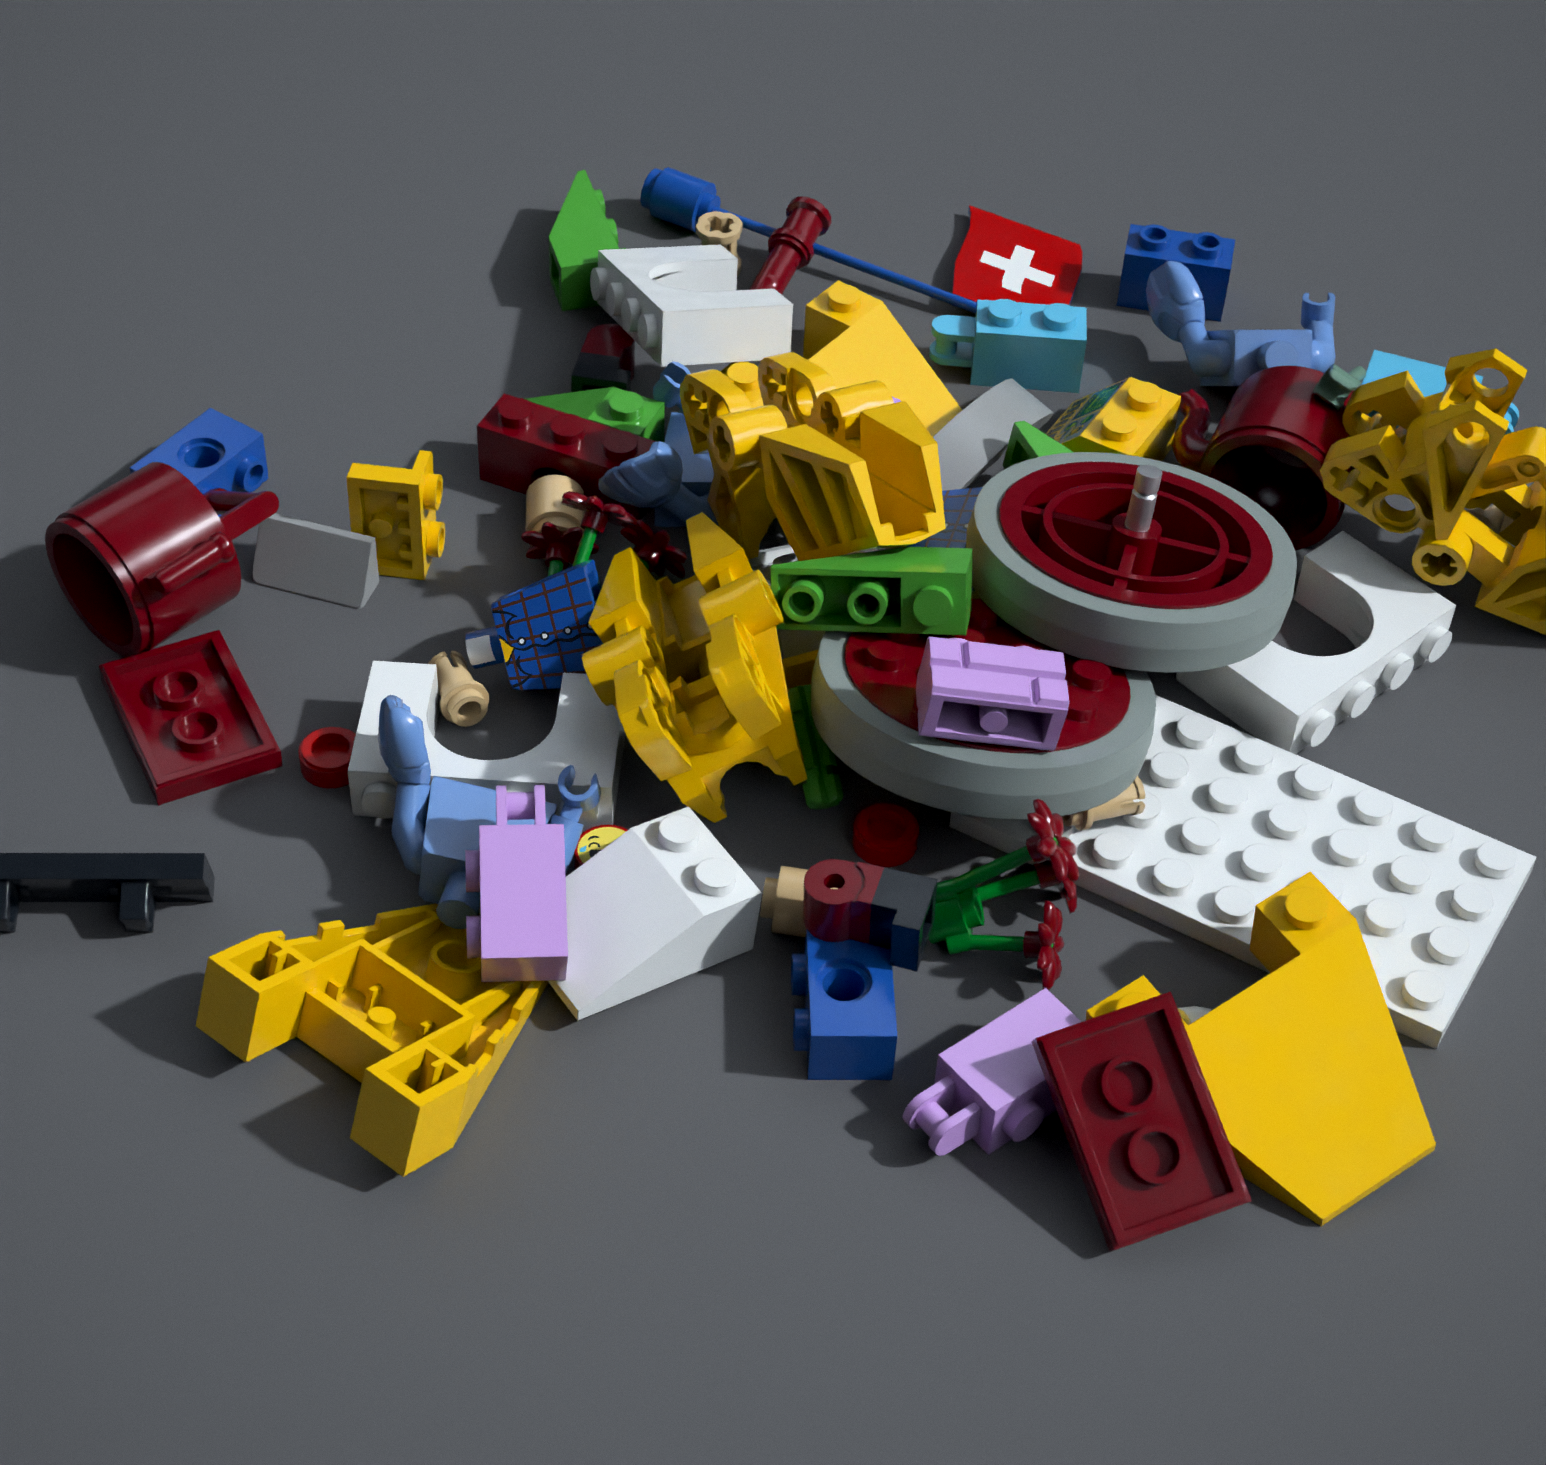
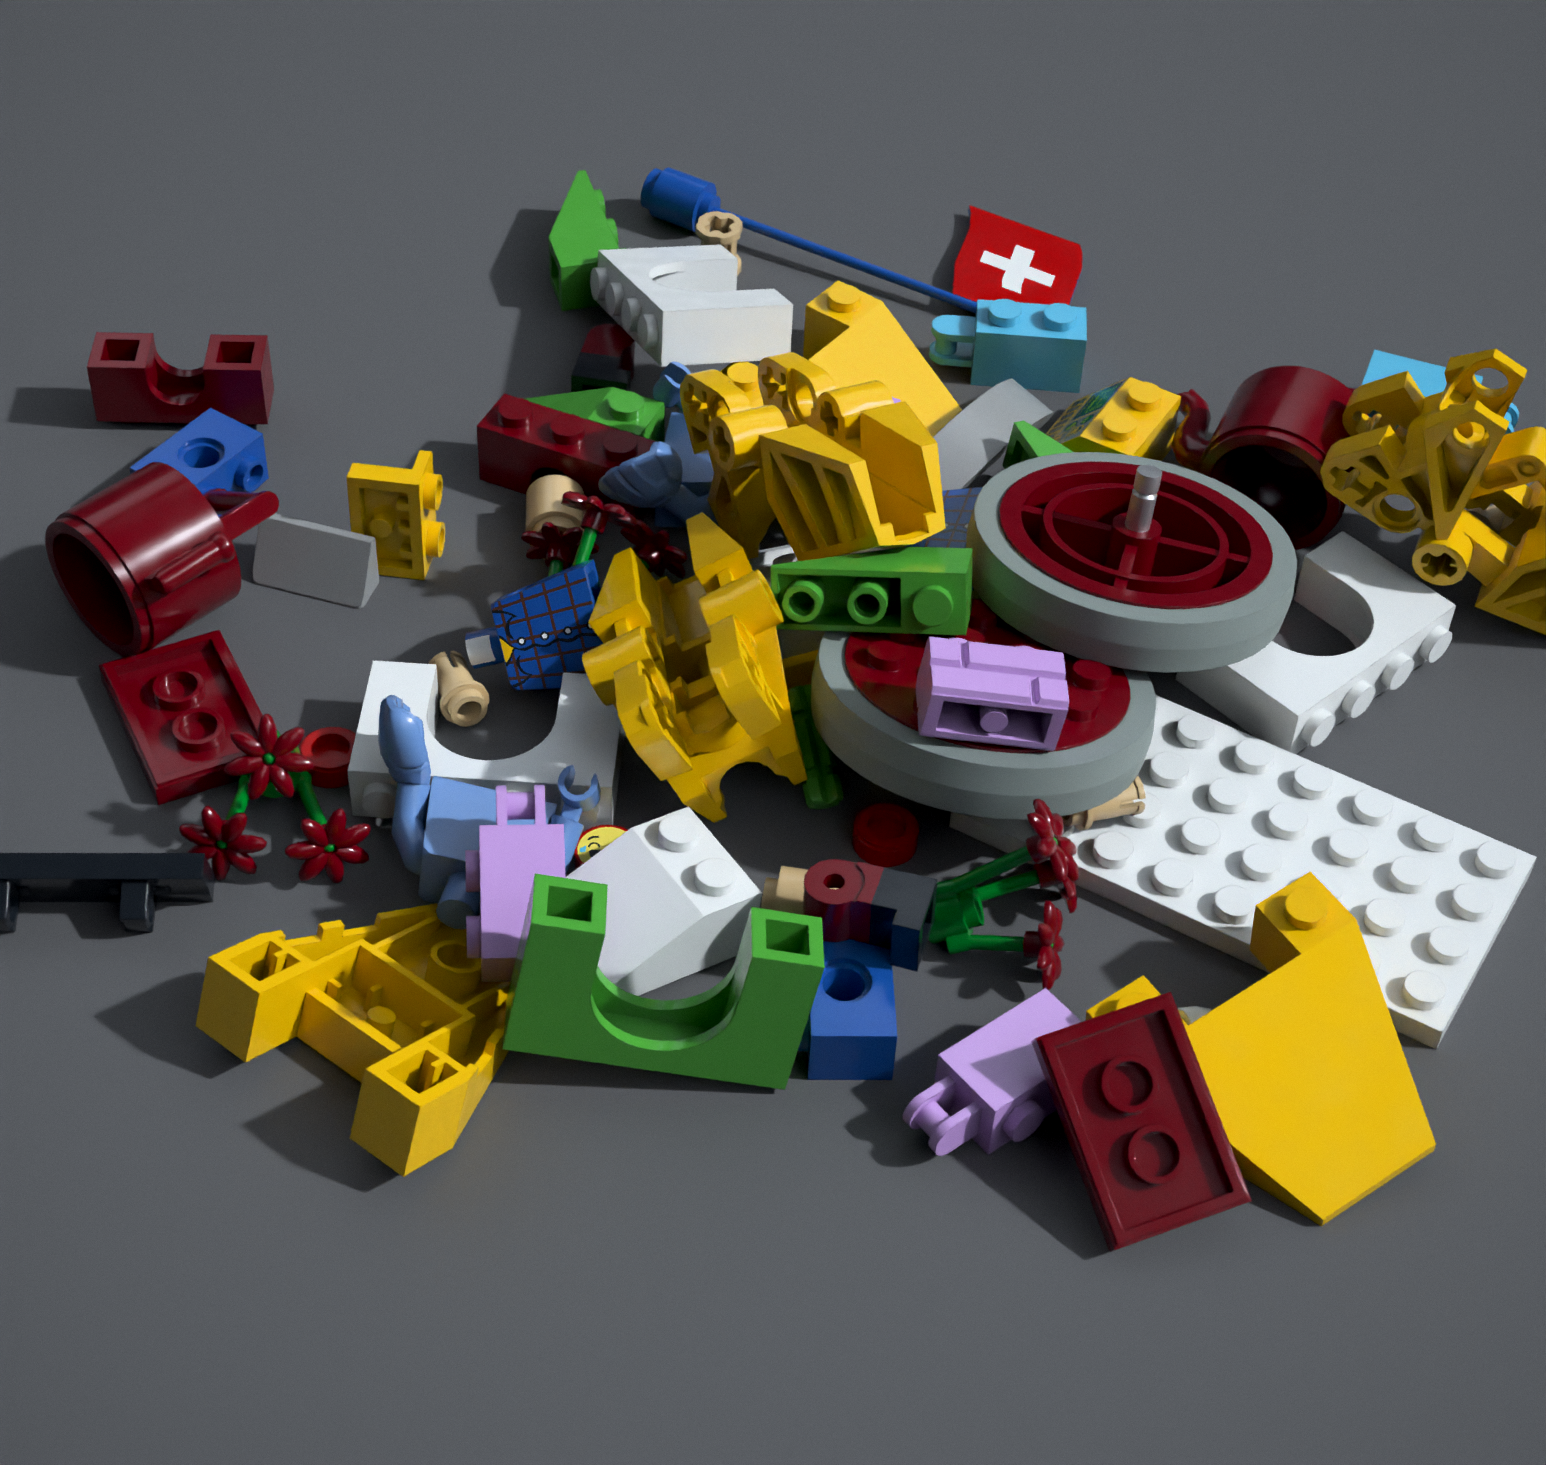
(138, 386): none -> dark red arch
(275, 770): none -> dark red plant
(731, 1033): none -> bright green arch
(793, 243): dark red pin -> none
(1203, 253): blue brick -> none
(1235, 355): medium blue torso -> none
(1337, 384): sand green hand -> none

